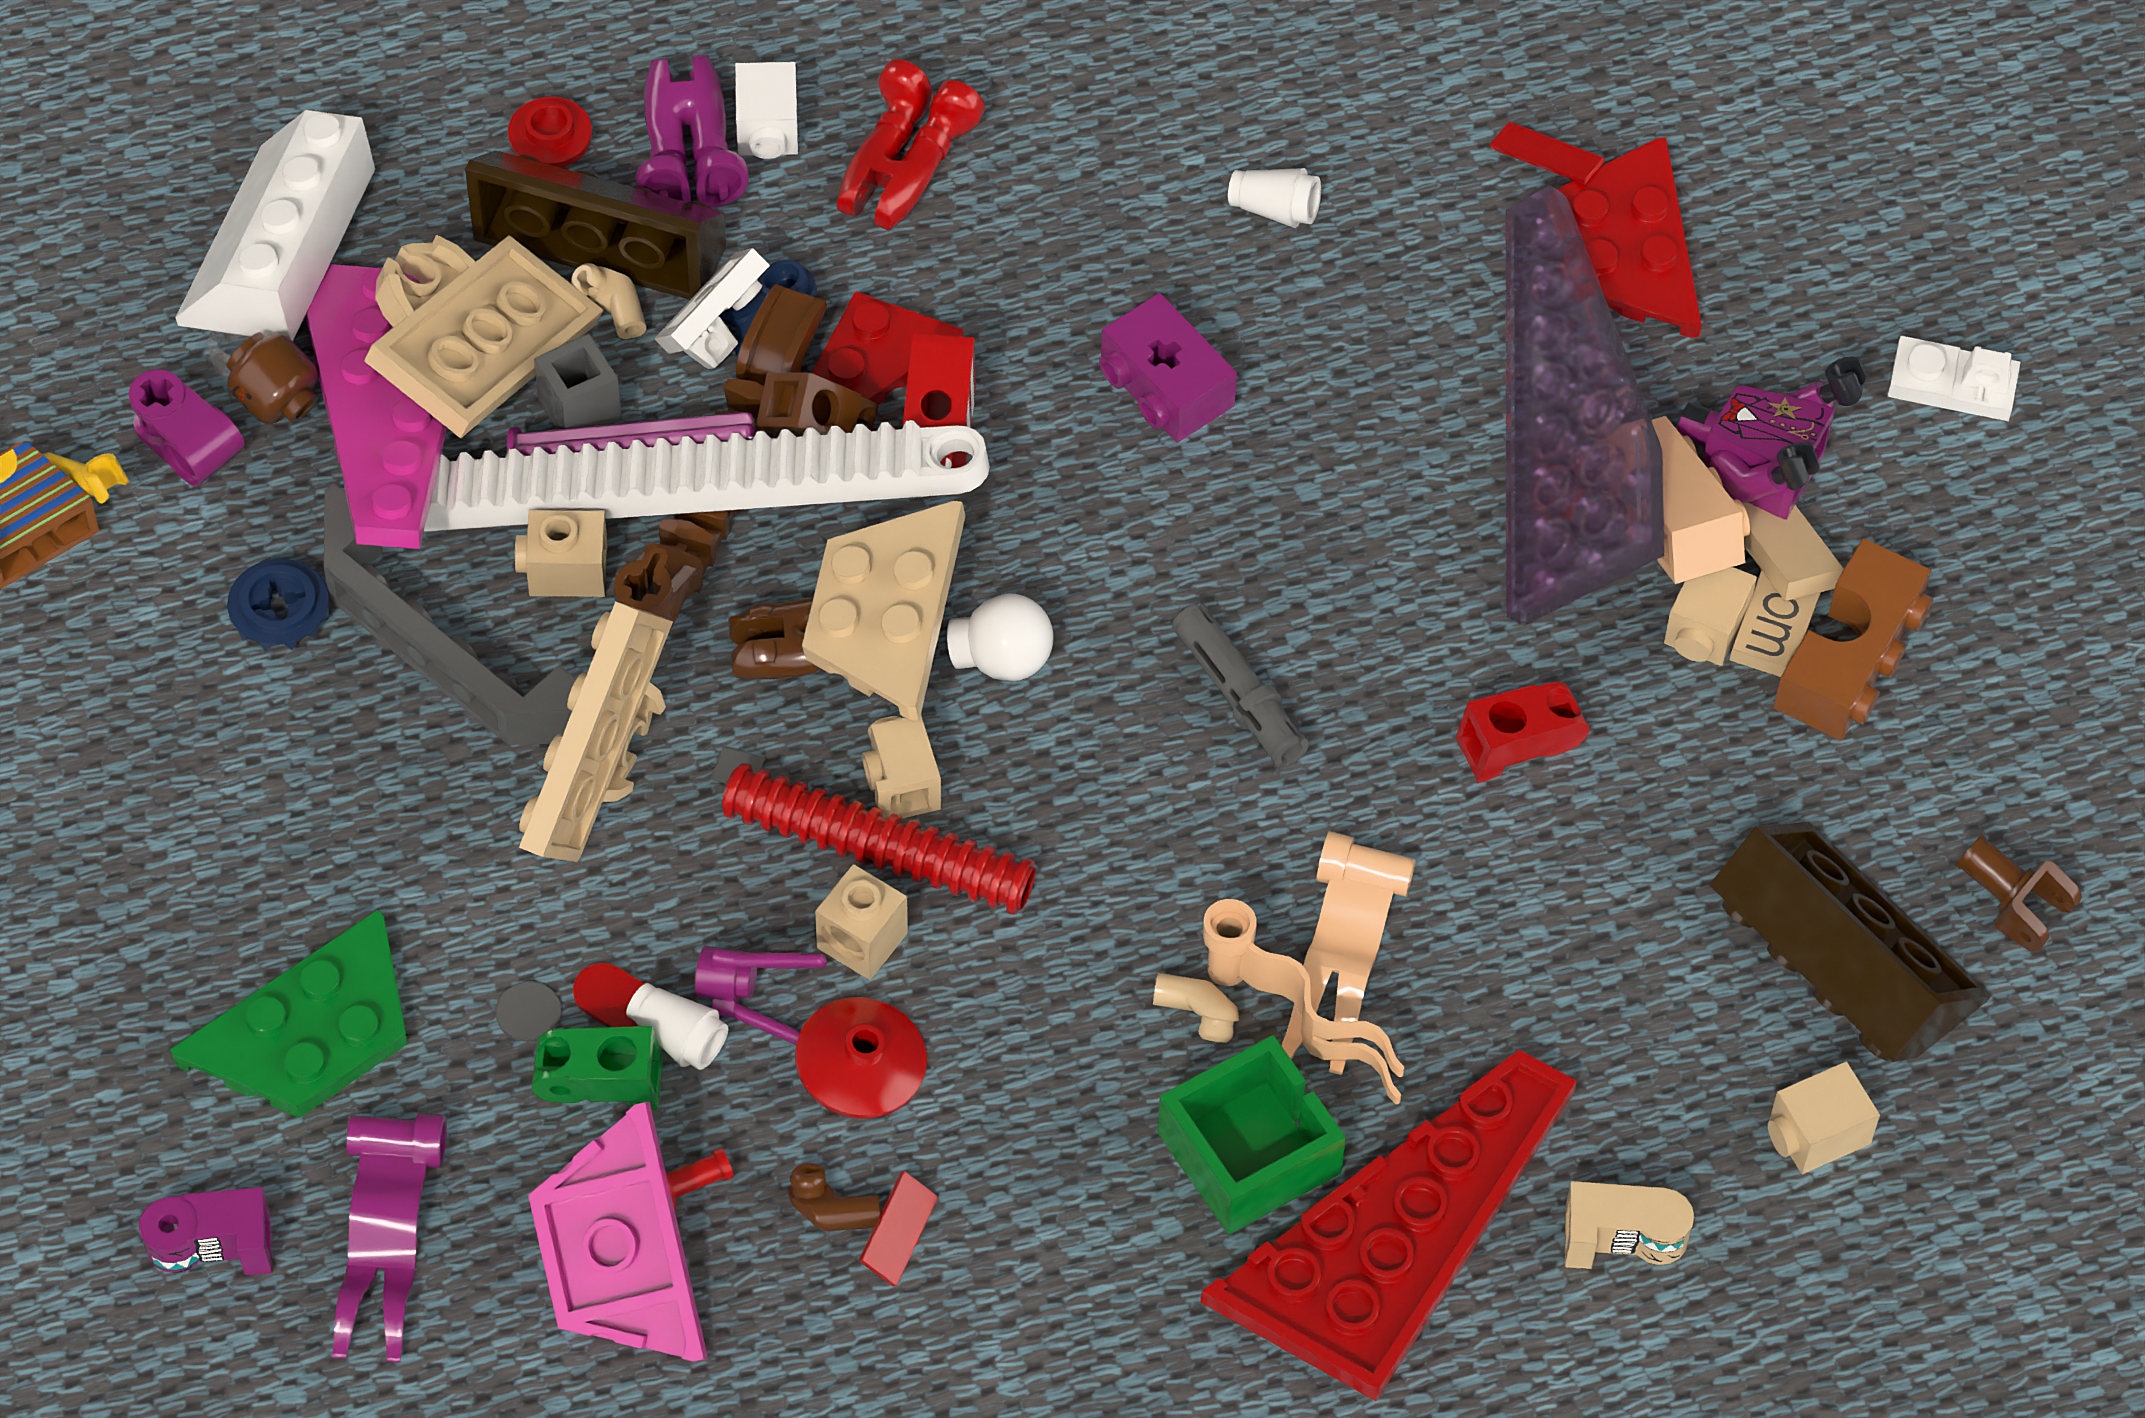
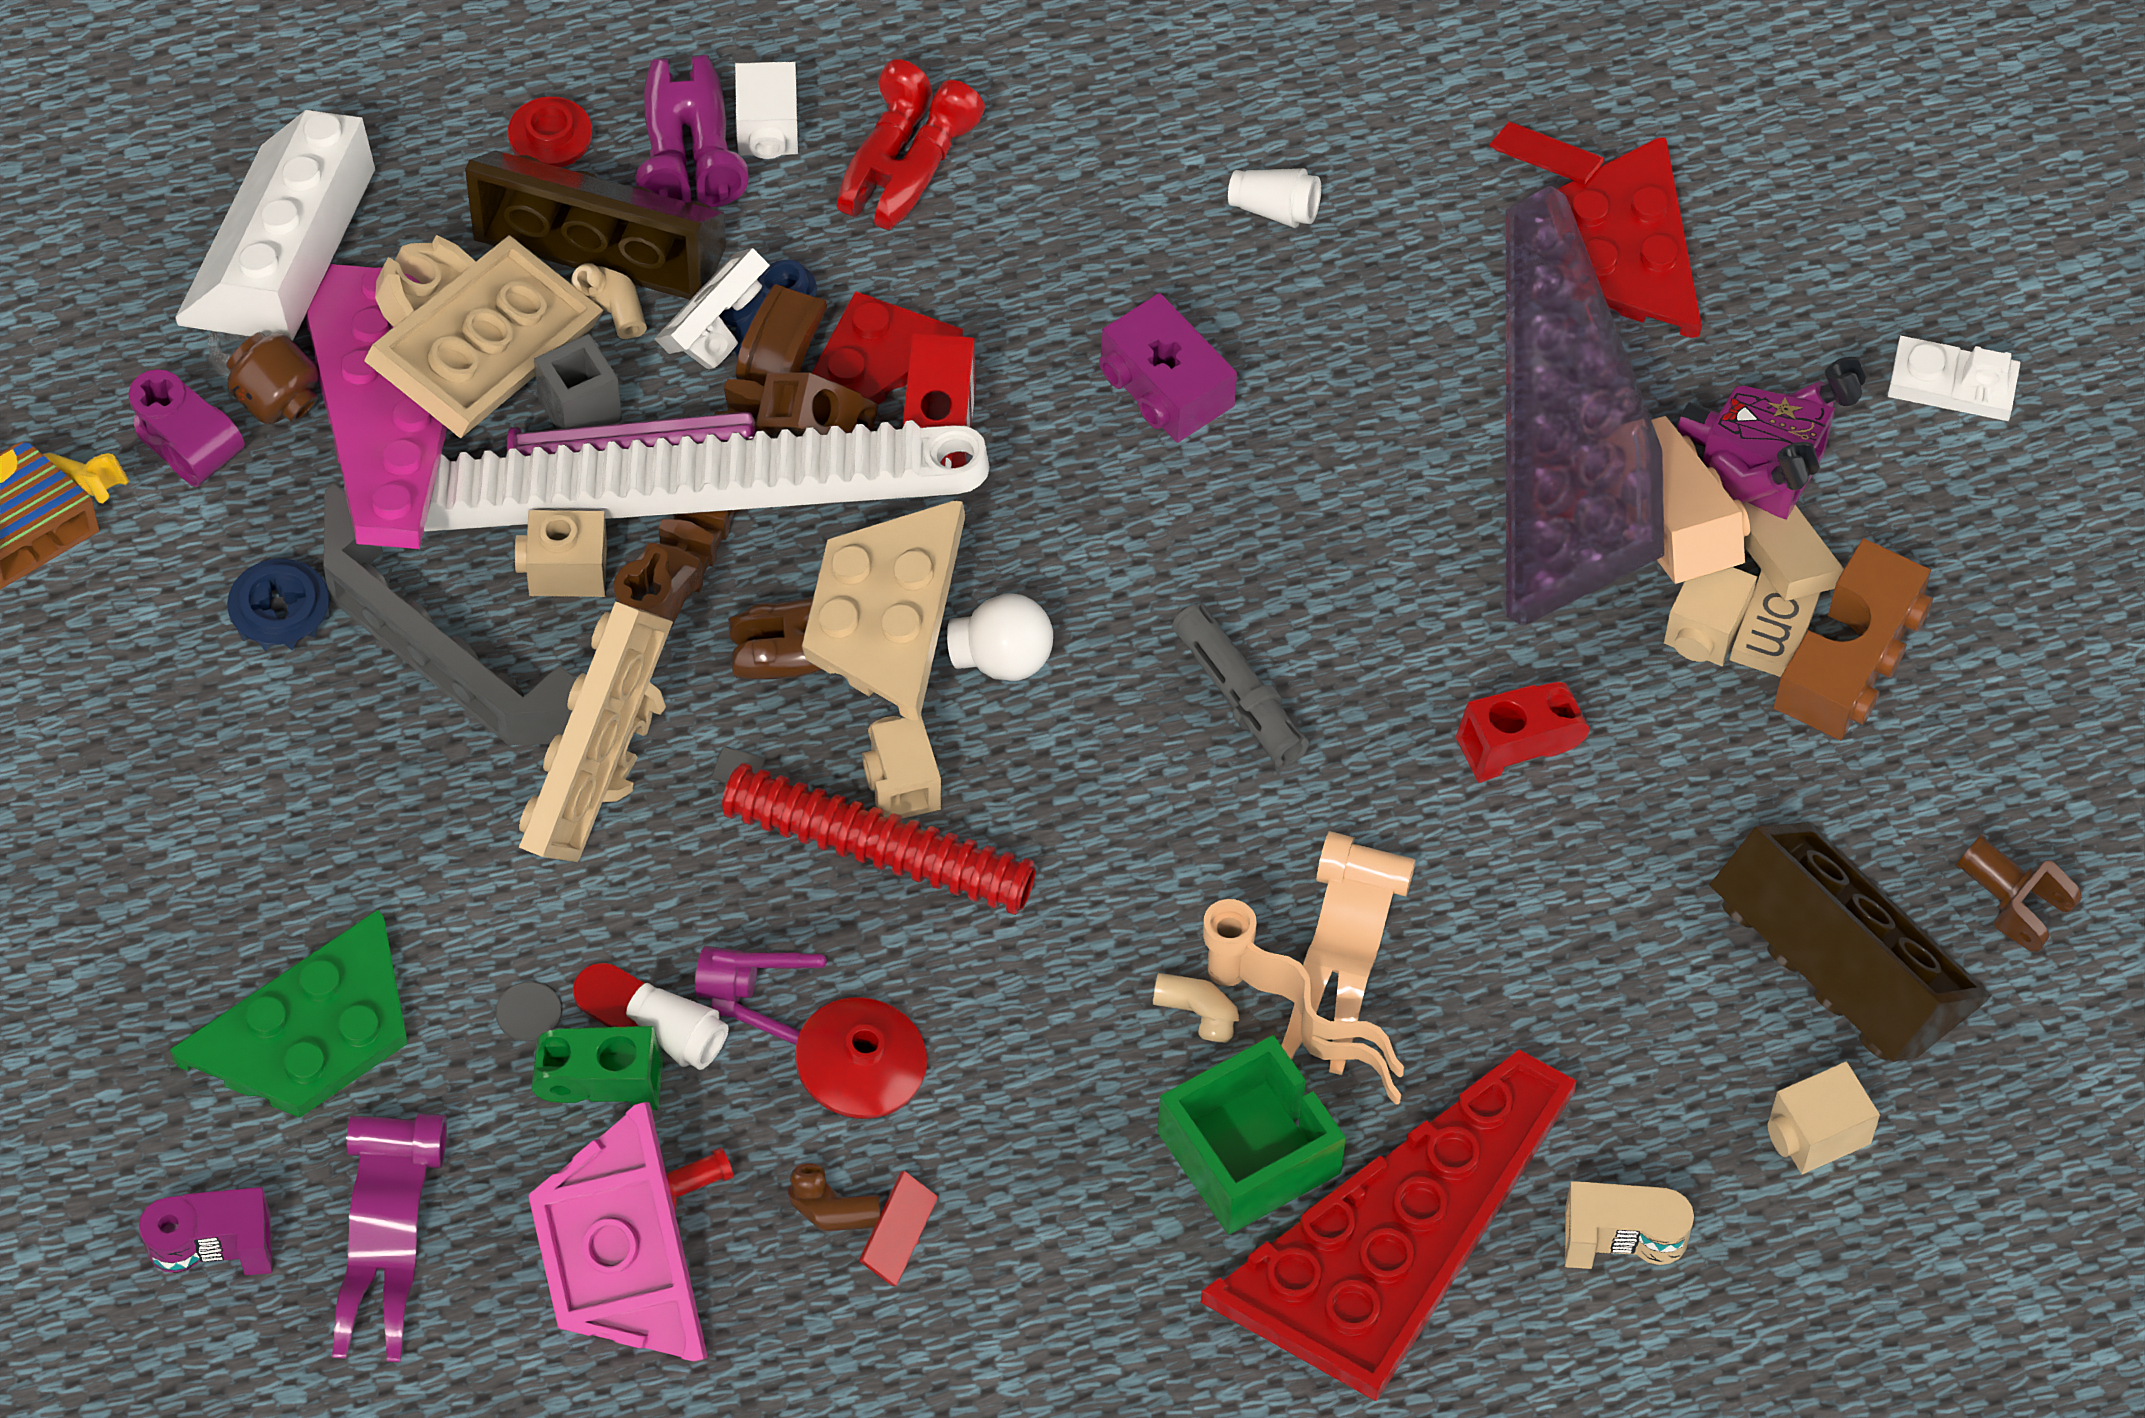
(861, 922): tan brick -> none

